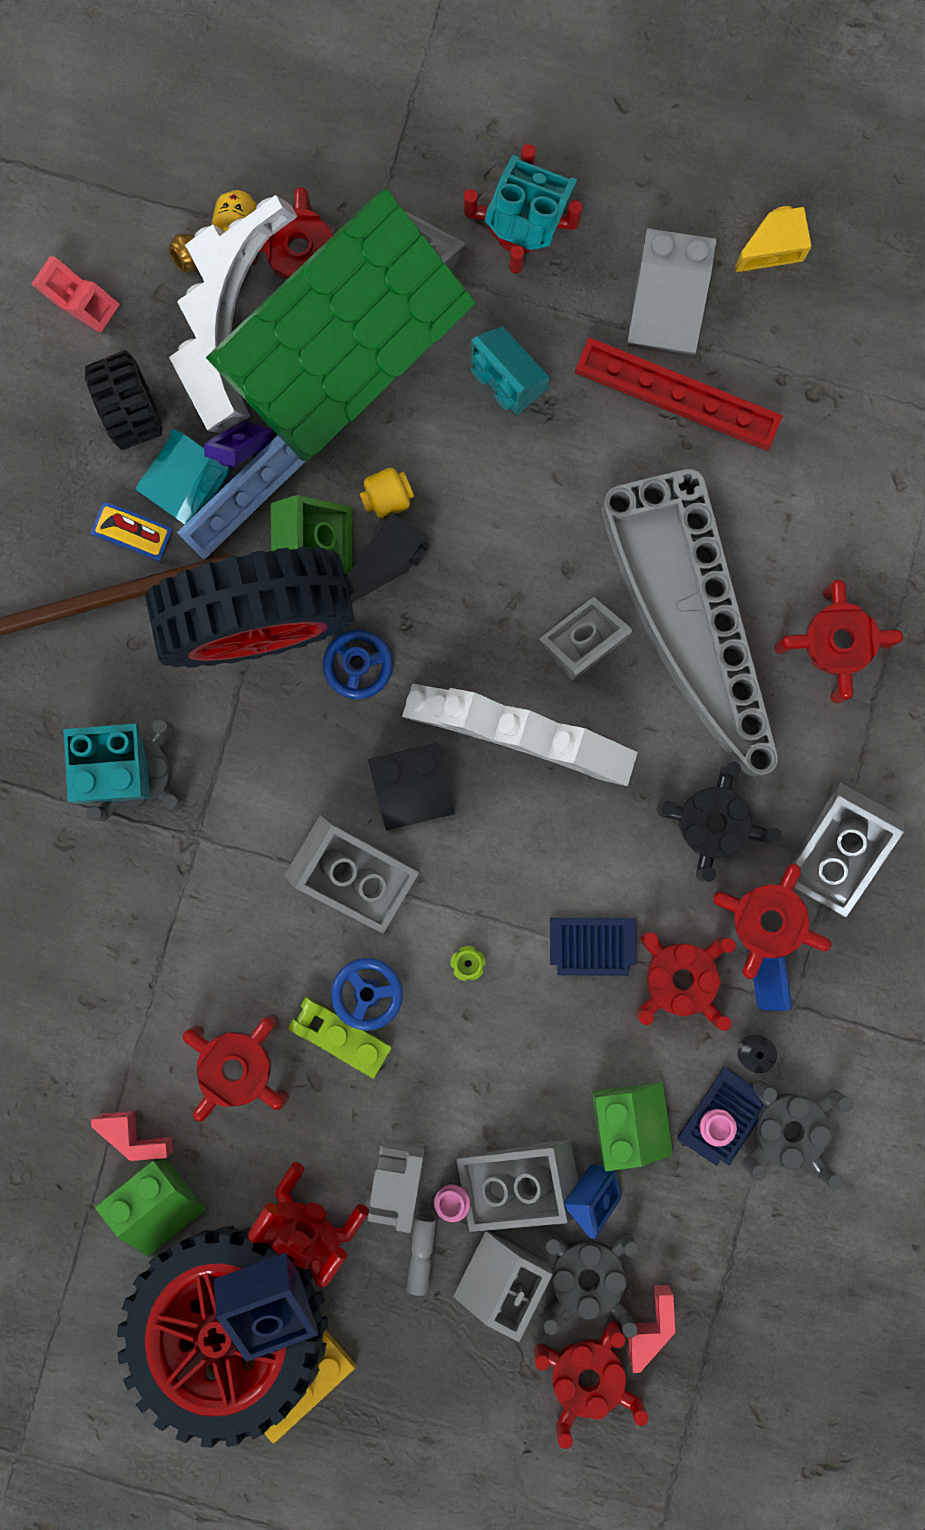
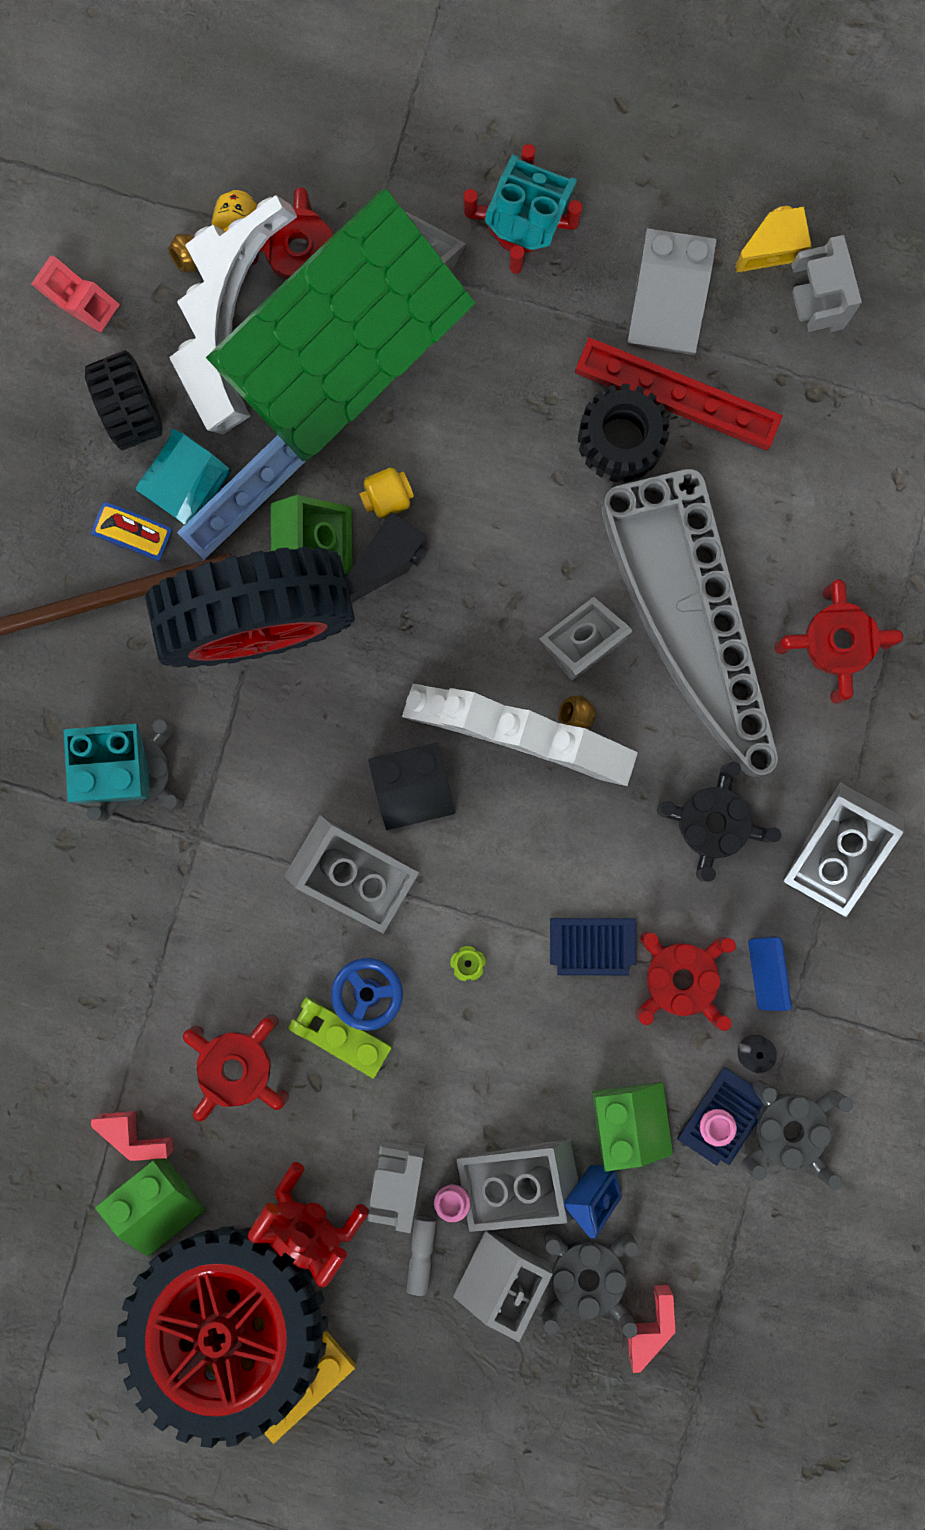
(238, 443): dark purple plate -> none
(264, 1307): dark blue slope -> none
(348, 655): blue piece -> none
(507, 369): teal slope -> none
(577, 712): none -> pearl gold piece
(594, 1400): red plate -> none
(632, 407): none -> black tyre
(772, 944): red plate -> none
(833, 289): none -> light grey panel

